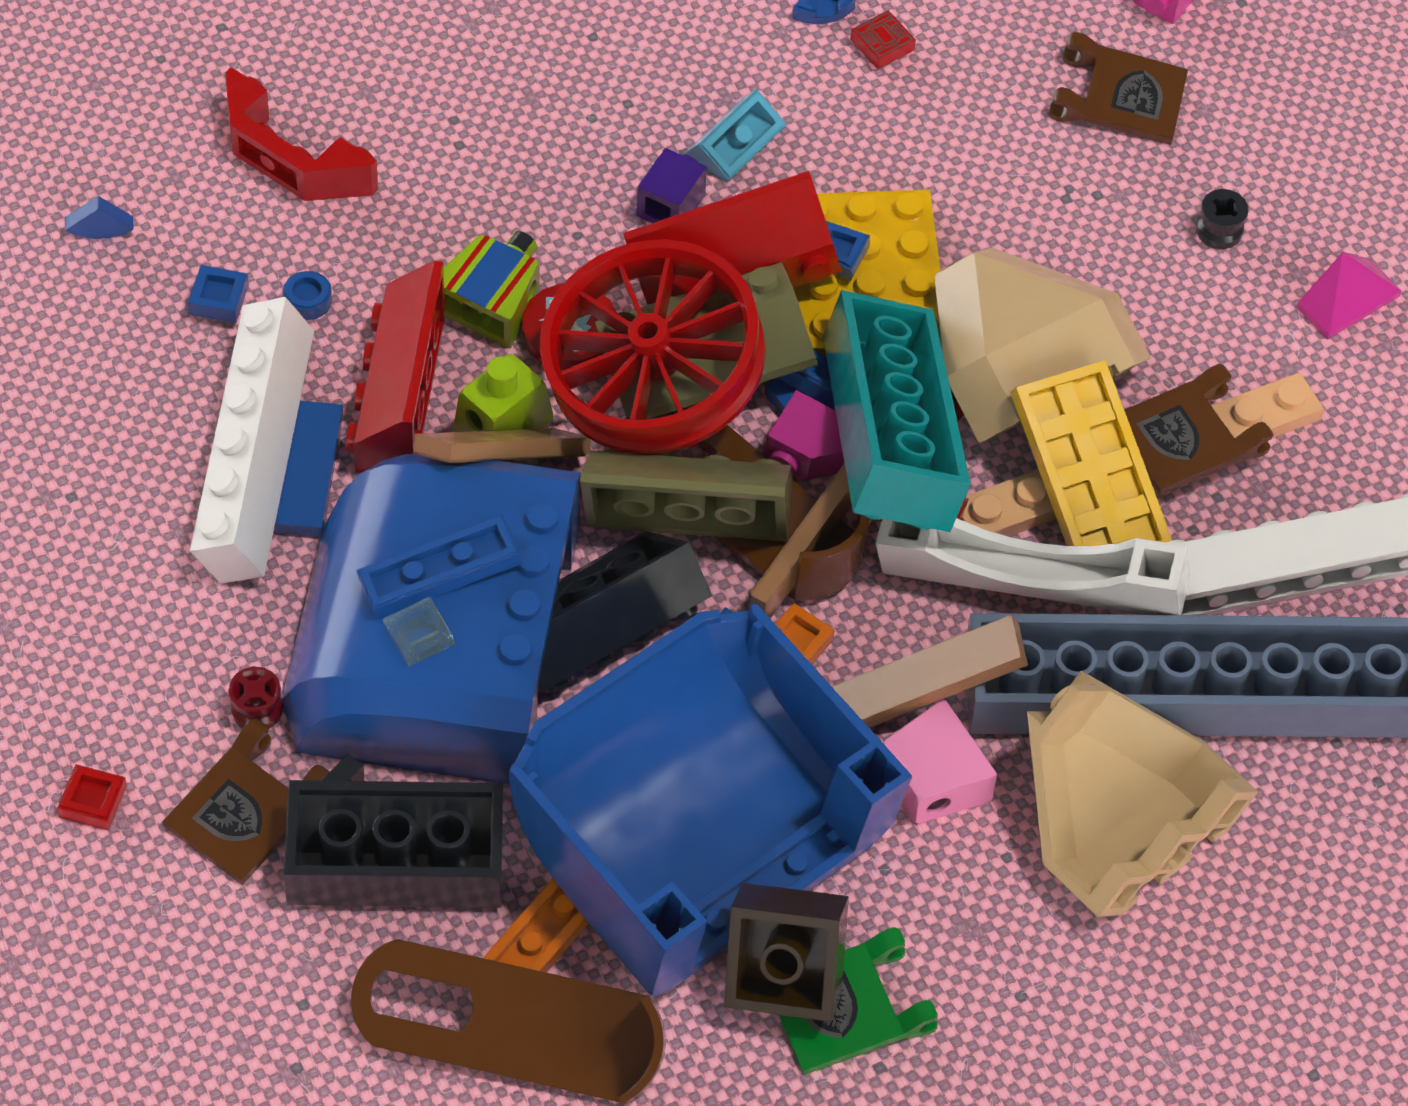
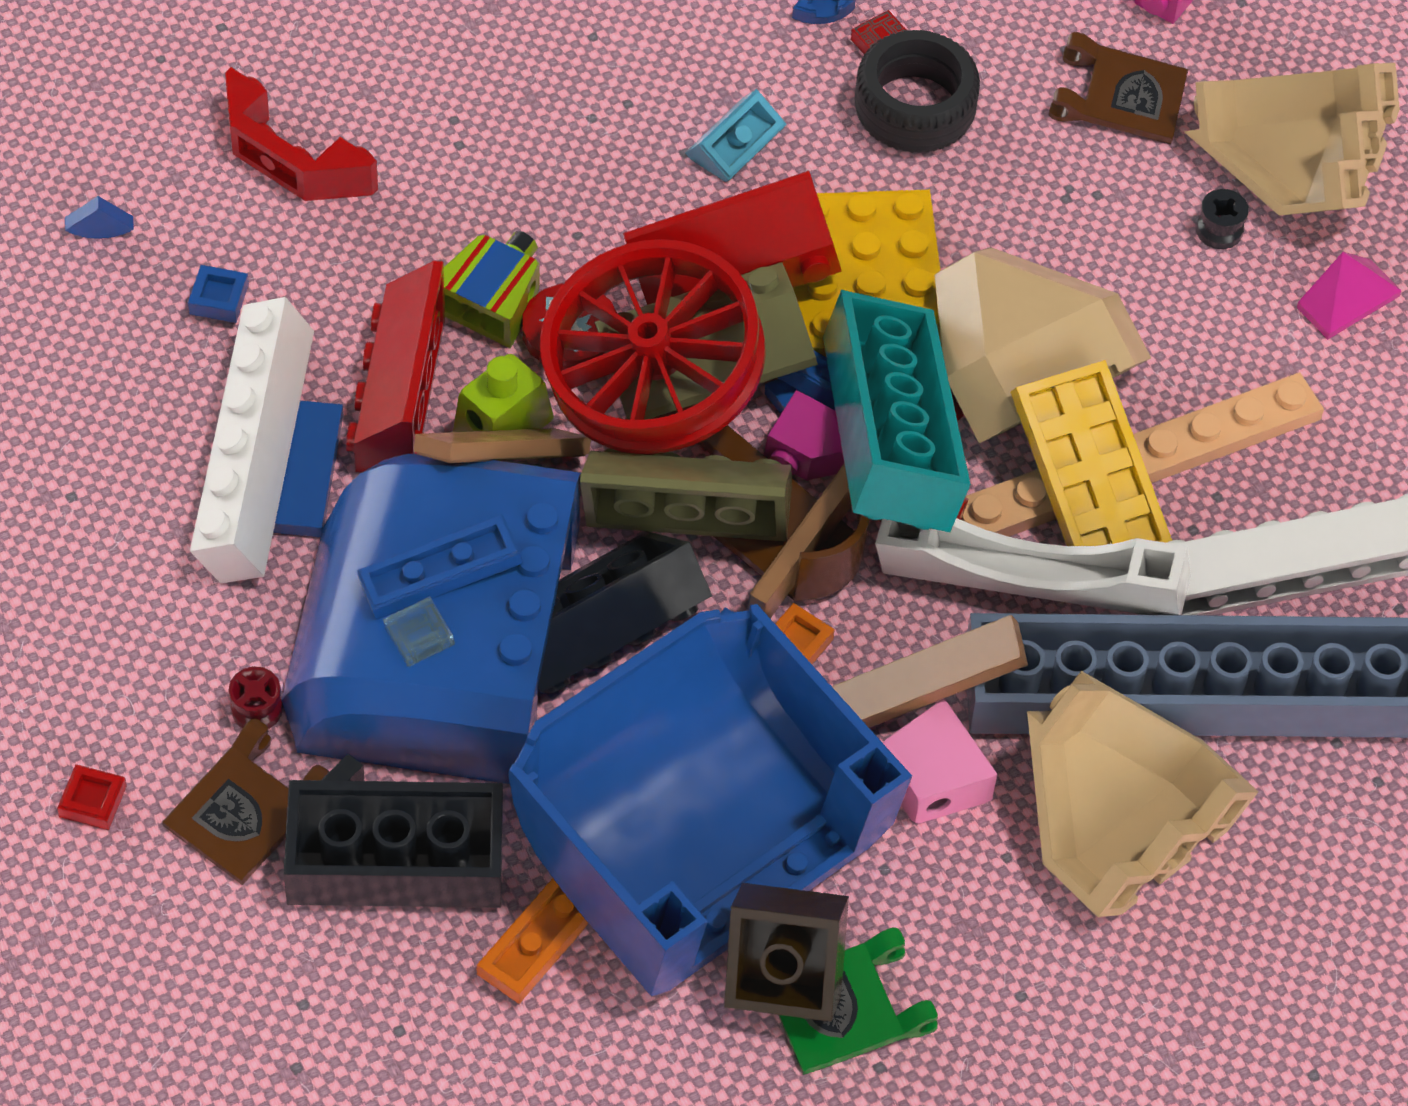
(309, 294): blue tile -> none
(521, 1023): reddish brown piece -> none
(671, 187): dark purple brick -> none
(849, 247): blue tile -> none
(923, 56): none -> black tyre
(1184, 435): reddish brown flag -> none
(1300, 136): none -> tan panel

